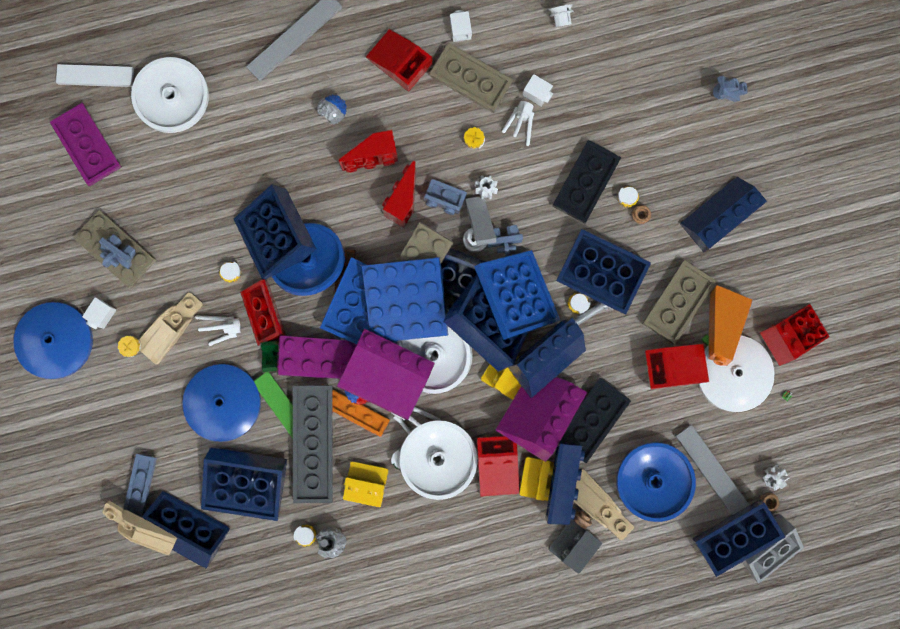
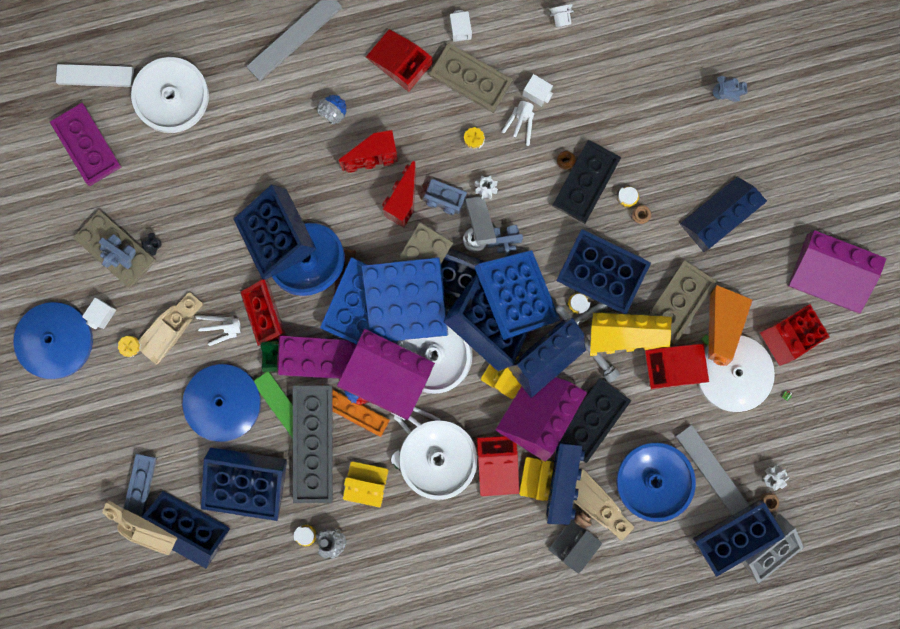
(151, 244): none -> black plate
(230, 272): white piece -> none
(563, 156): none -> reddish brown plate
(609, 371): none -> light grey piece
(628, 332): none -> yellow wedge
(836, 271): none -> magenta slope

